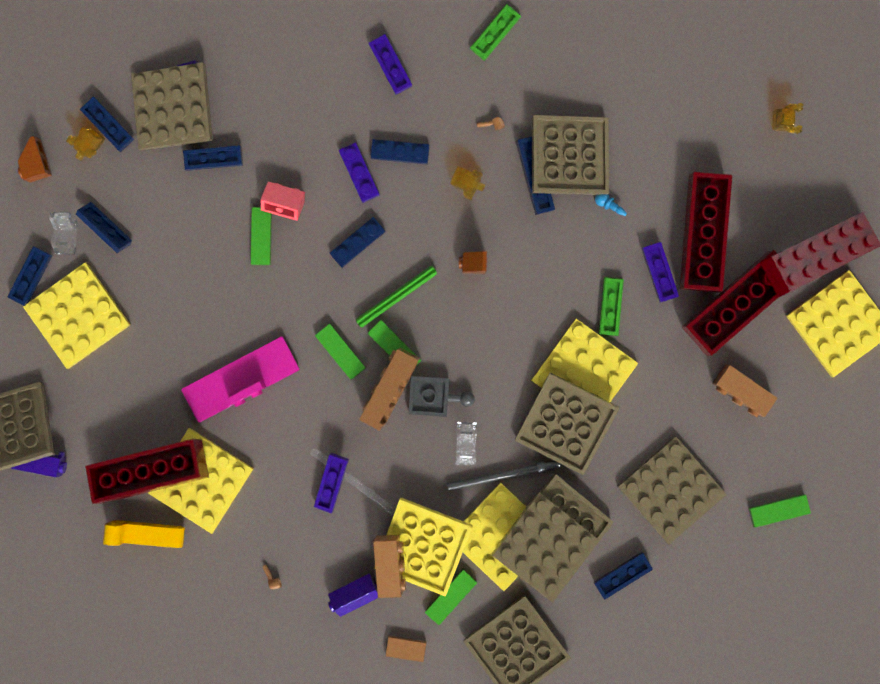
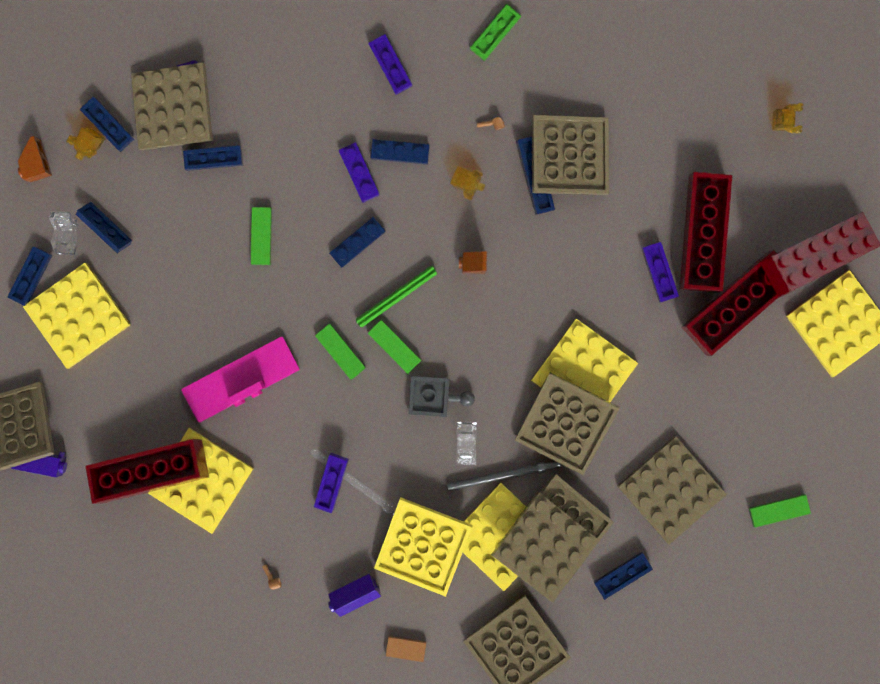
(151, 534): yellow beam -> none
(282, 201): coral brick -> none
(388, 391): medium nougat wedge -> none
(389, 566): medium nougat brick -> none
(458, 589): bright green tile -> none
(605, 201): dark azure bar -> none
(611, 306): bright green tile -> none
(744, 391): medium nougat brick -> none

